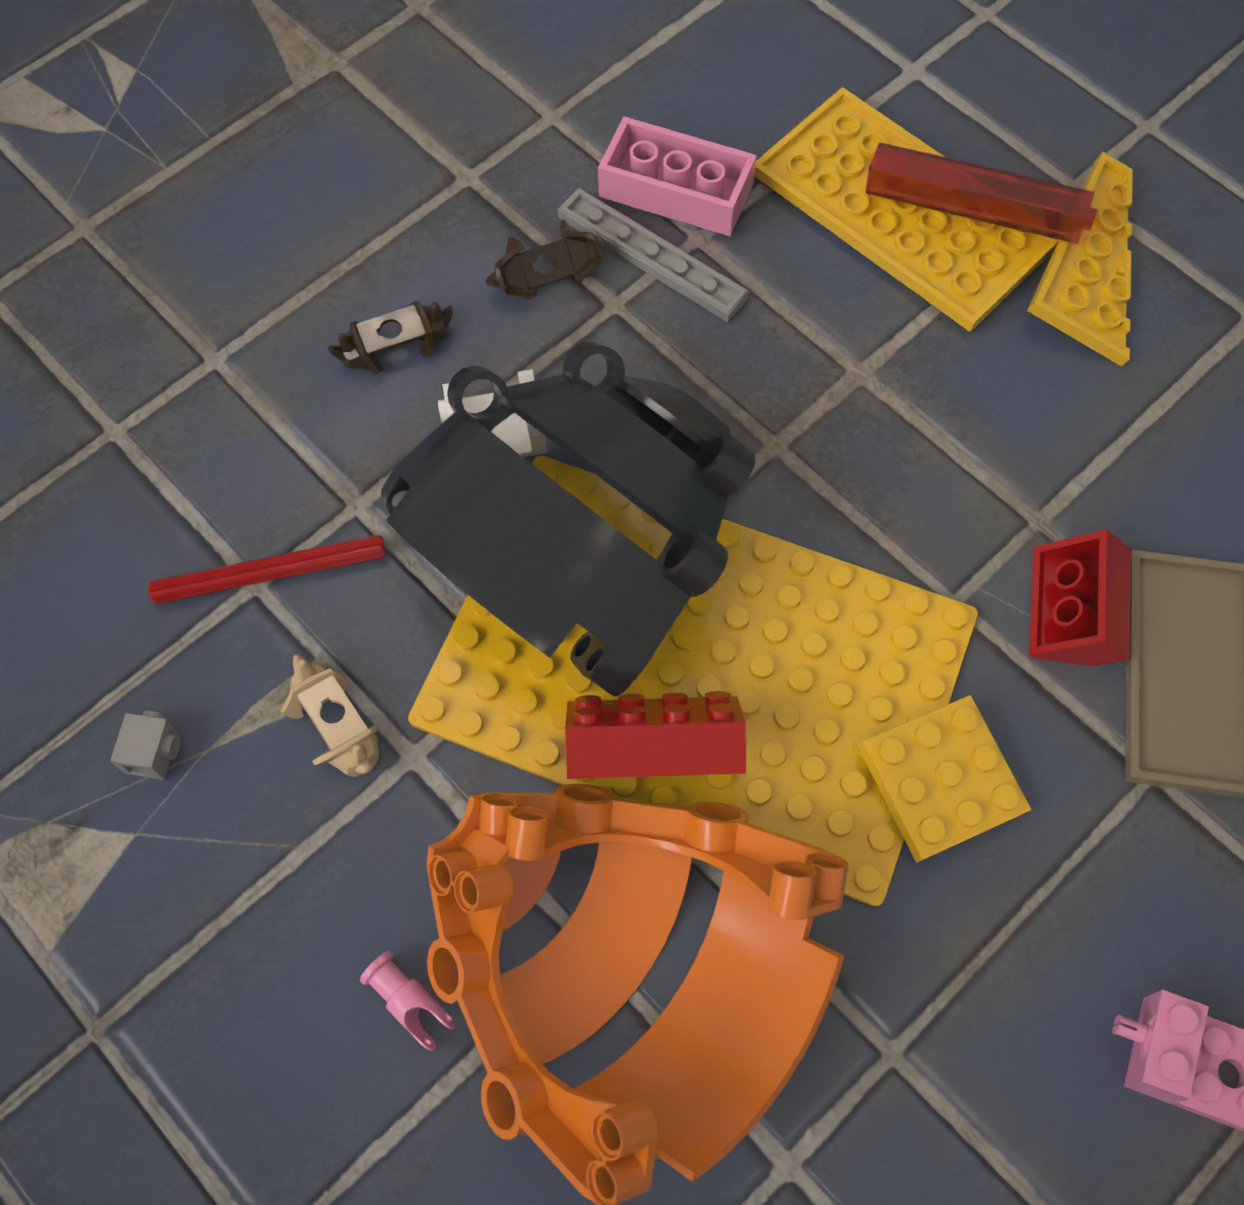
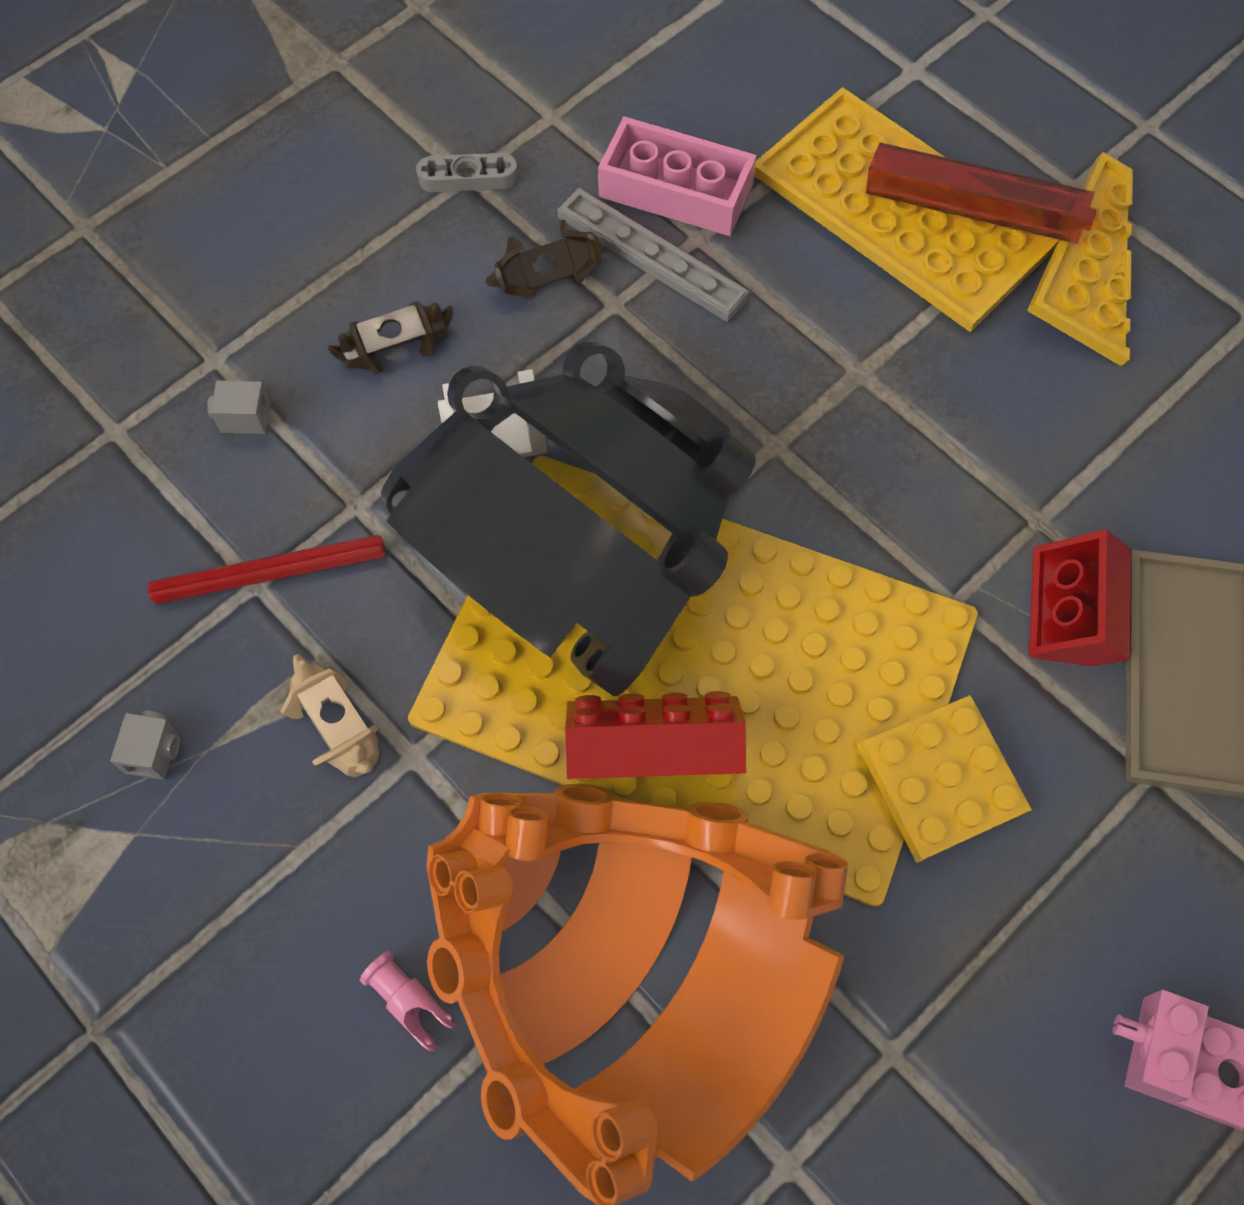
(239, 407): none -> light grey brick
(455, 163): none -> light grey beam

